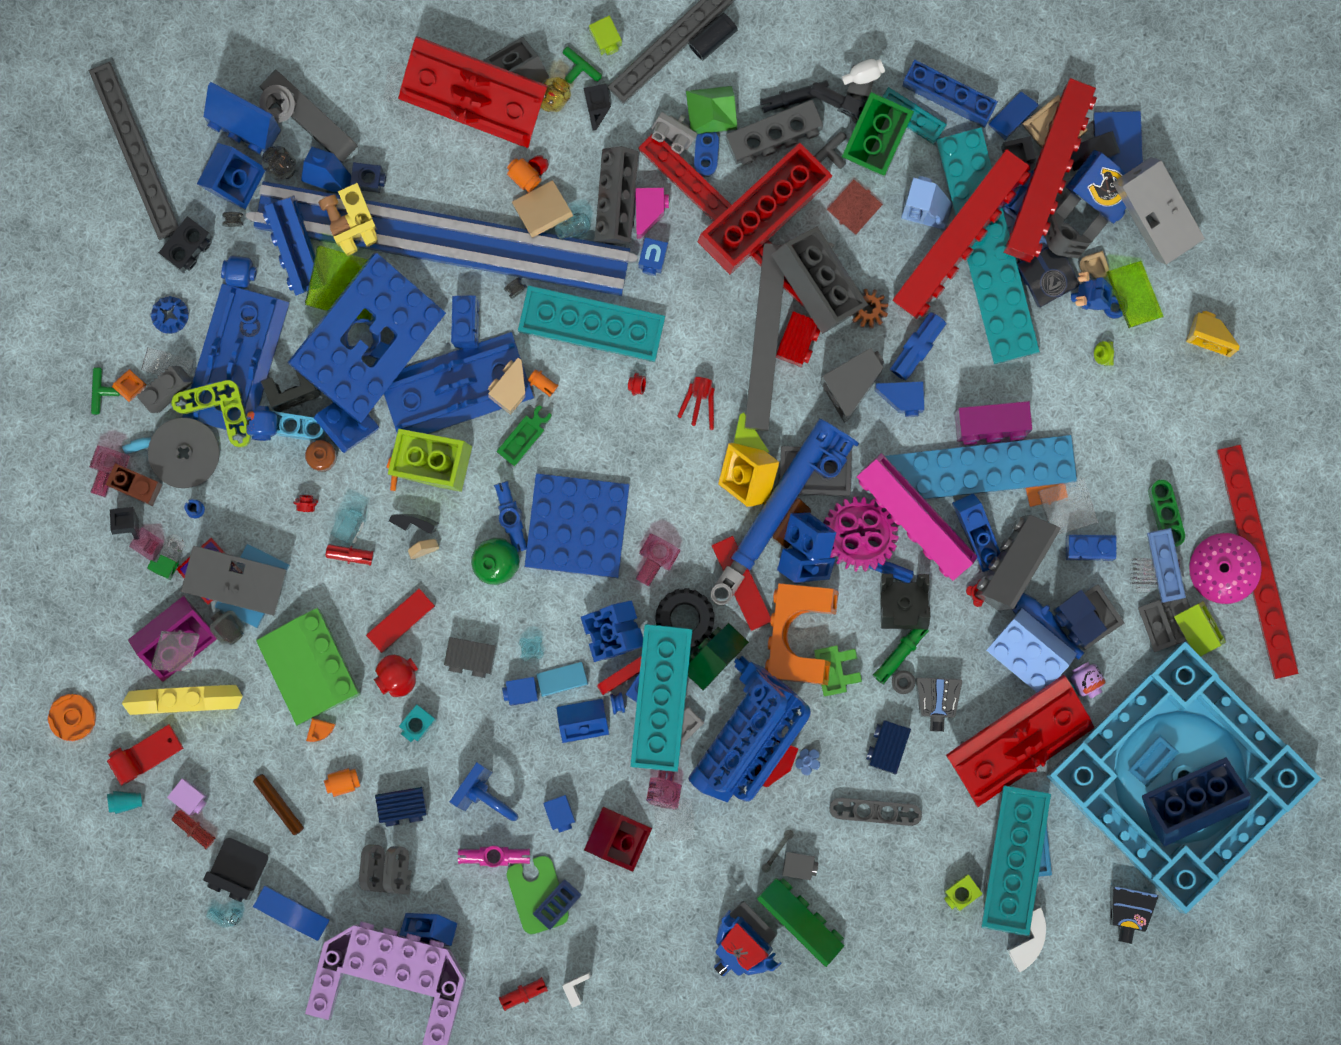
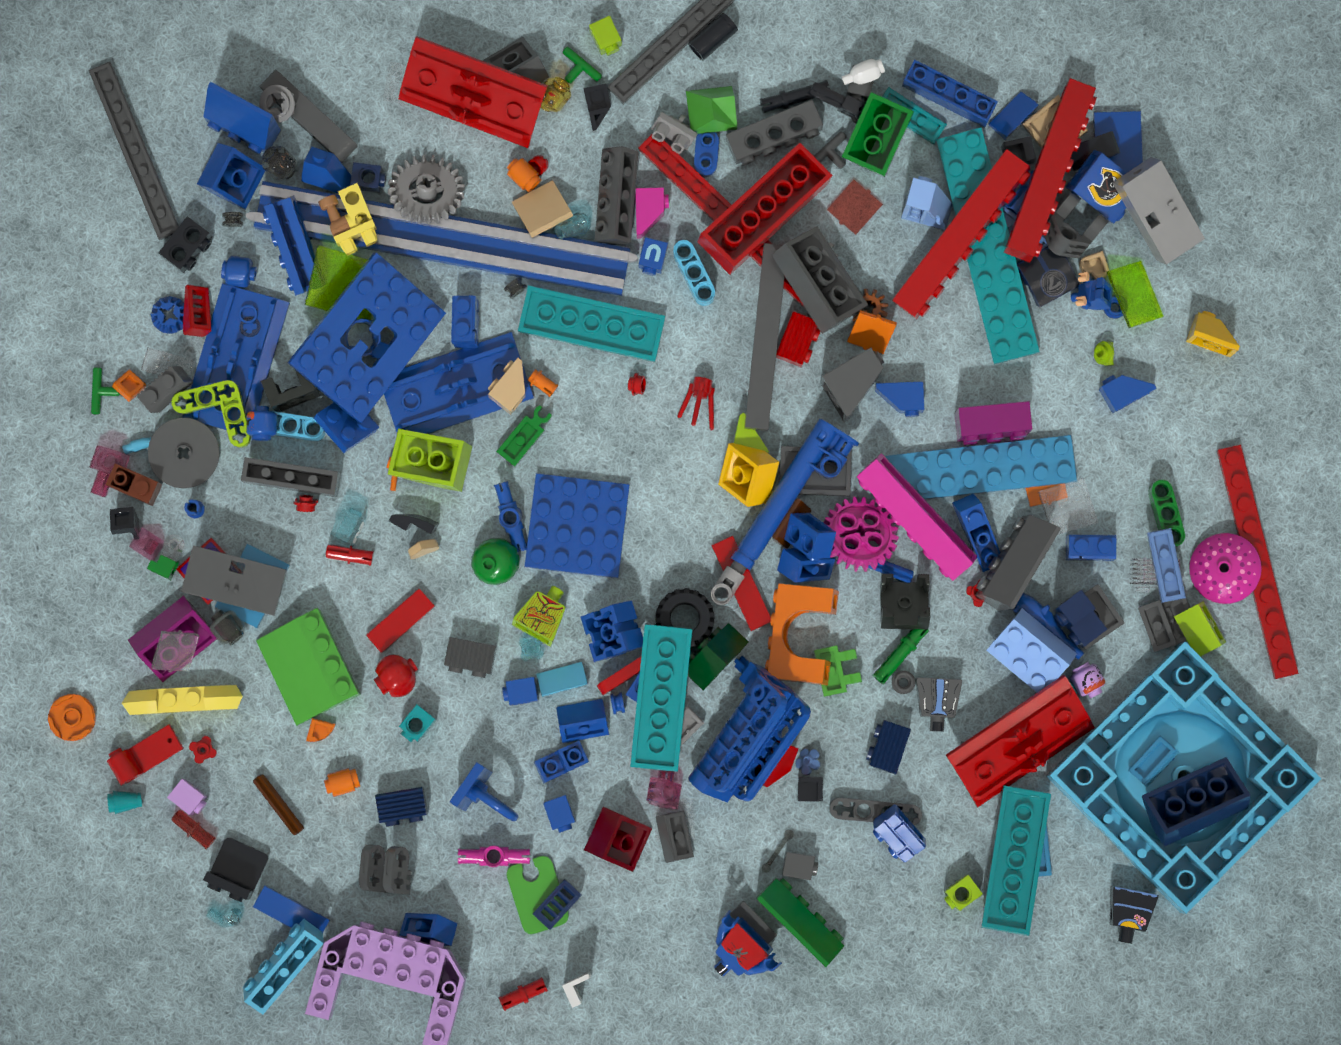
(193, 325): none -> red slope
(196, 748): none -> red plate
(283, 966): none -> medium azure brick
(290, 477): none -> dark grey brick
(321, 455): dark orange head -> none
(430, 180): none -> light grey gear
(541, 615): none -> lime torso
(561, 761): none -> blue slope
(652, 564): clear pink piece -> none
(674, 836): none -> dark grey slope
(686, 264): none -> medium azure beam
(810, 789): none -> black panel
(871, 332): none -> orange piece
(899, 834): none -> brick
(918, 346): blue piece -> none
(1027, 951): white brick -> none
(1123, 391): none -> blue slope

